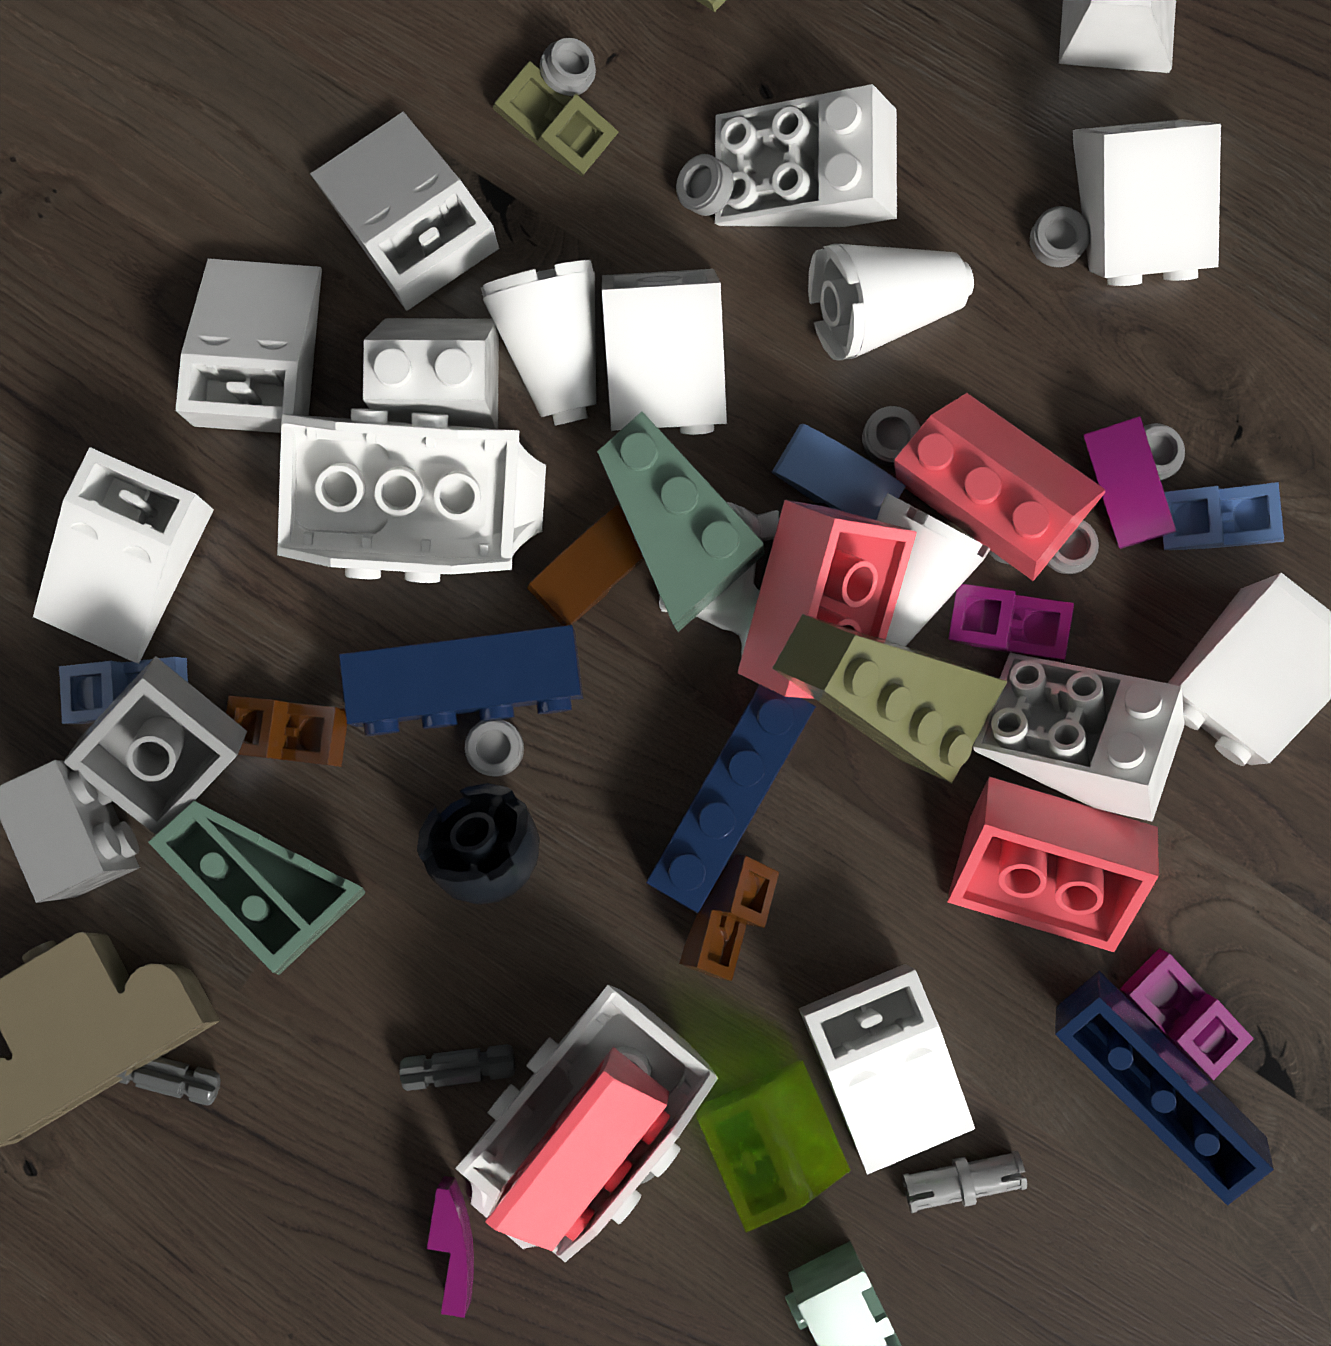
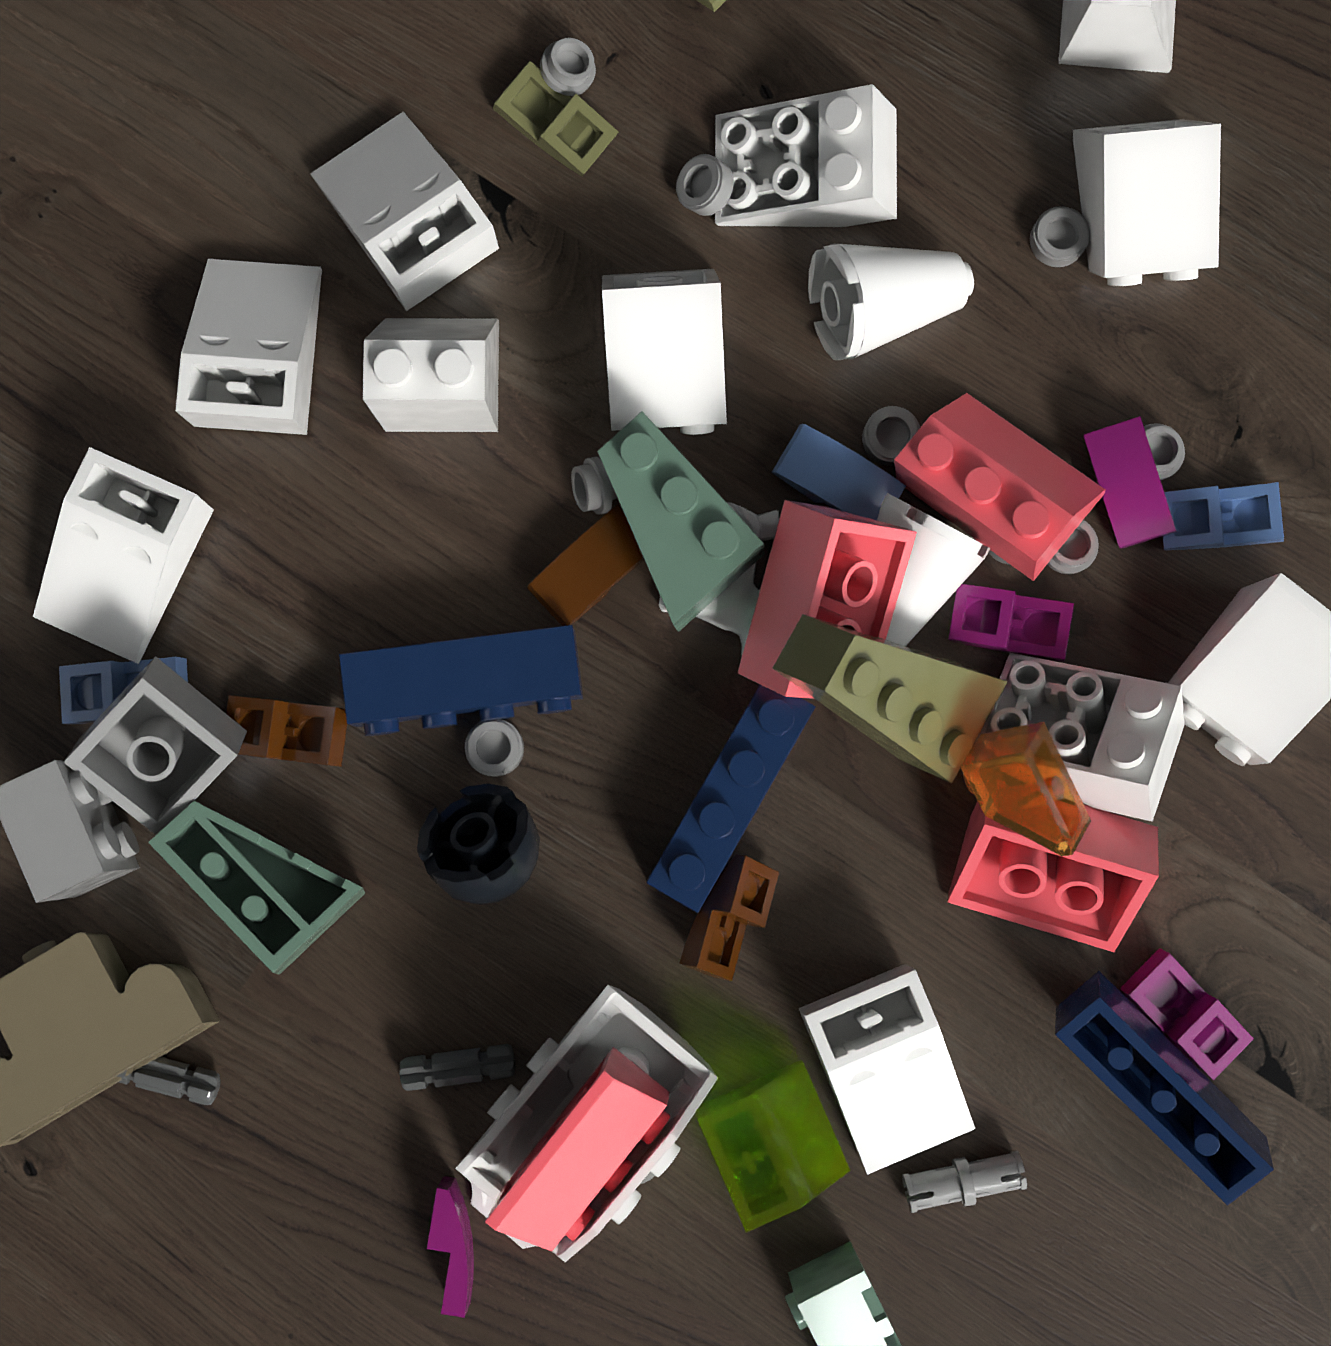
(405, 495): white slope -> none
(550, 335): white cone -> none
(592, 486): none -> light grey plate
(1027, 787): none -> clear orange slope

